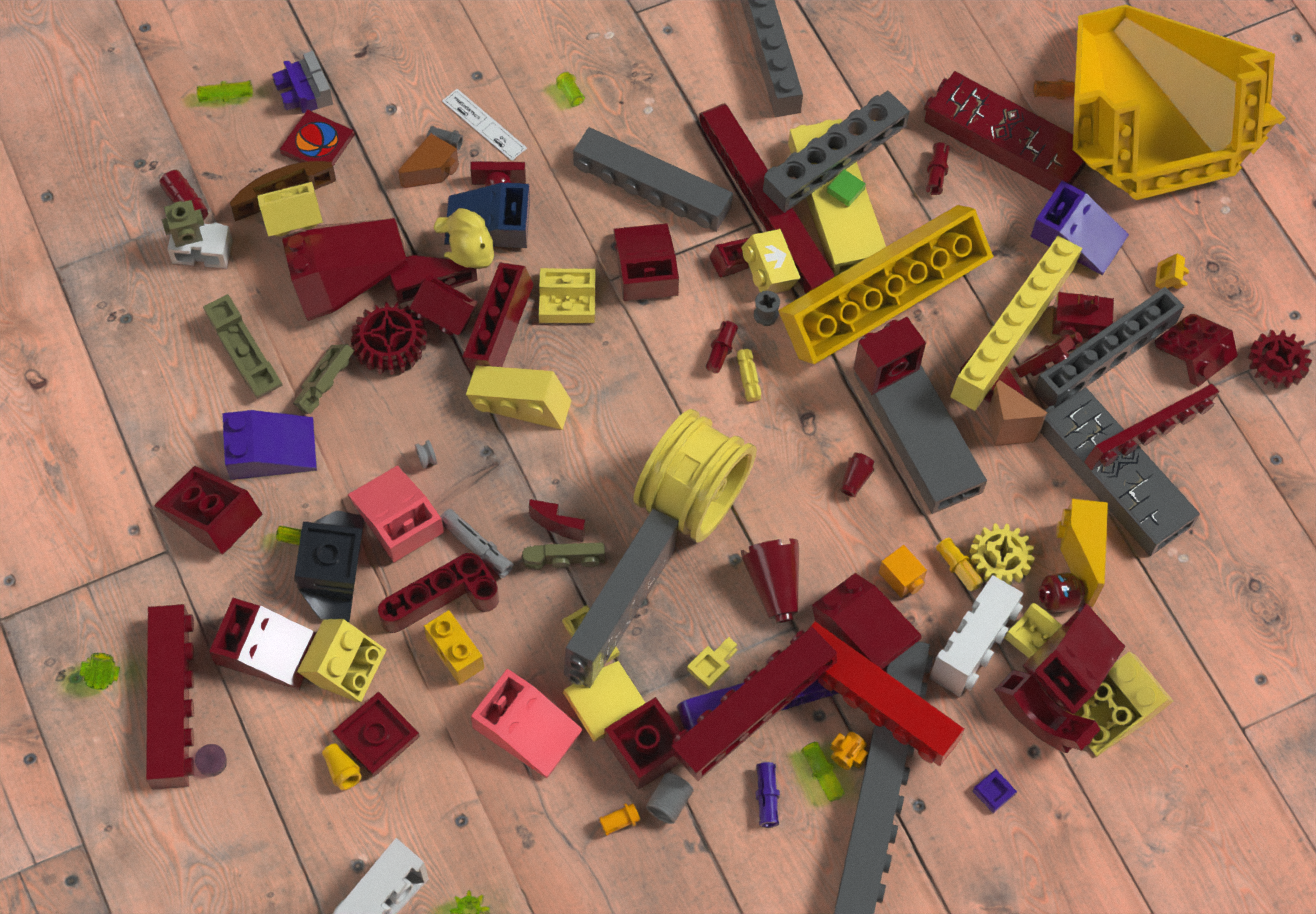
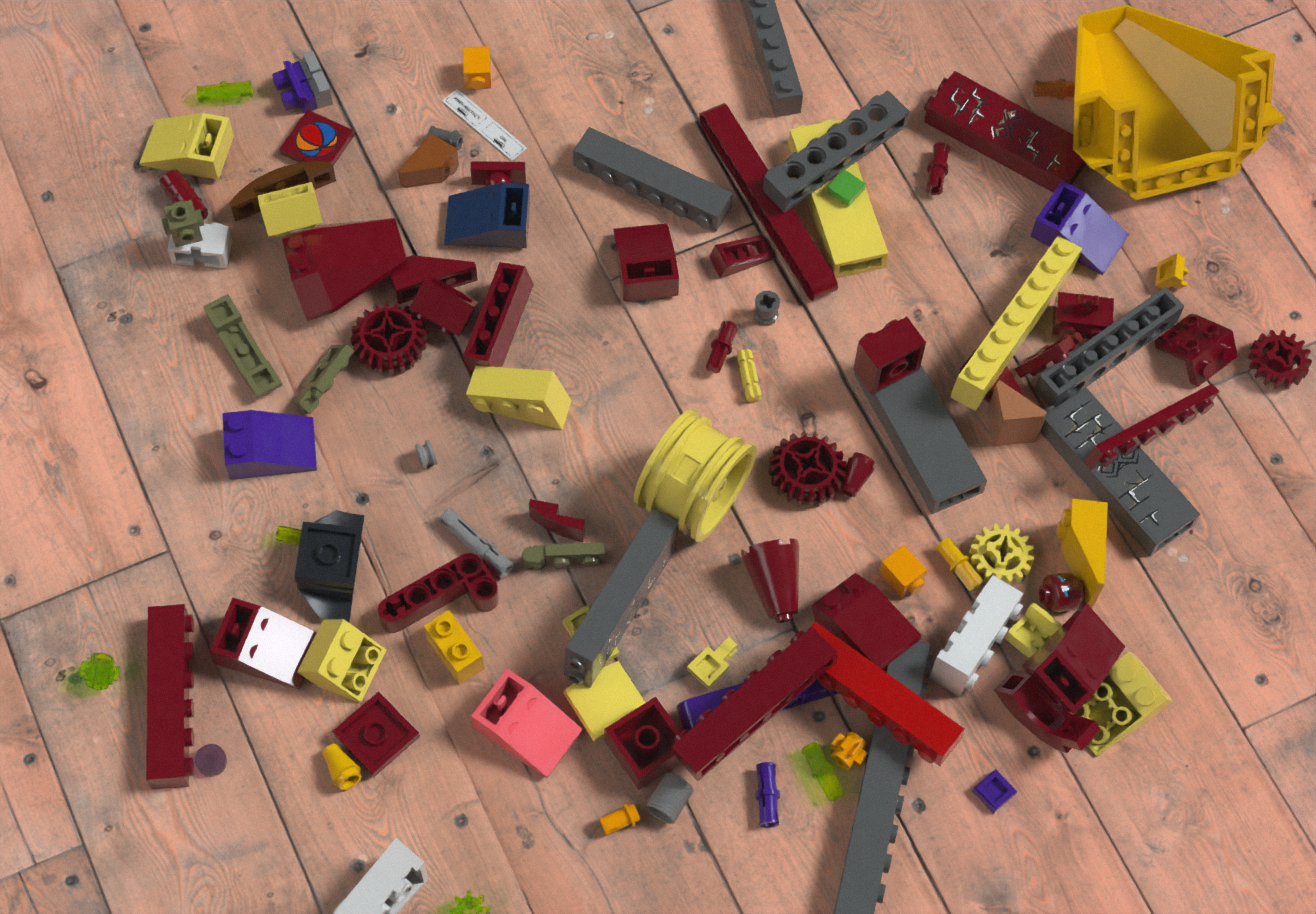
(190, 144): none -> light yellow slope
(210, 509): dark red slope -> none
(397, 513): coral slope -> none
(468, 239): light yellow piece -> none
(477, 67): none -> light orange brick
(567, 84): clear neon green pin -> none
(567, 295): light yellow slope -> none
(770, 261): light yellow brick -> none
(823, 482): none -> dark red gear
(886, 284): yellow brick -> none

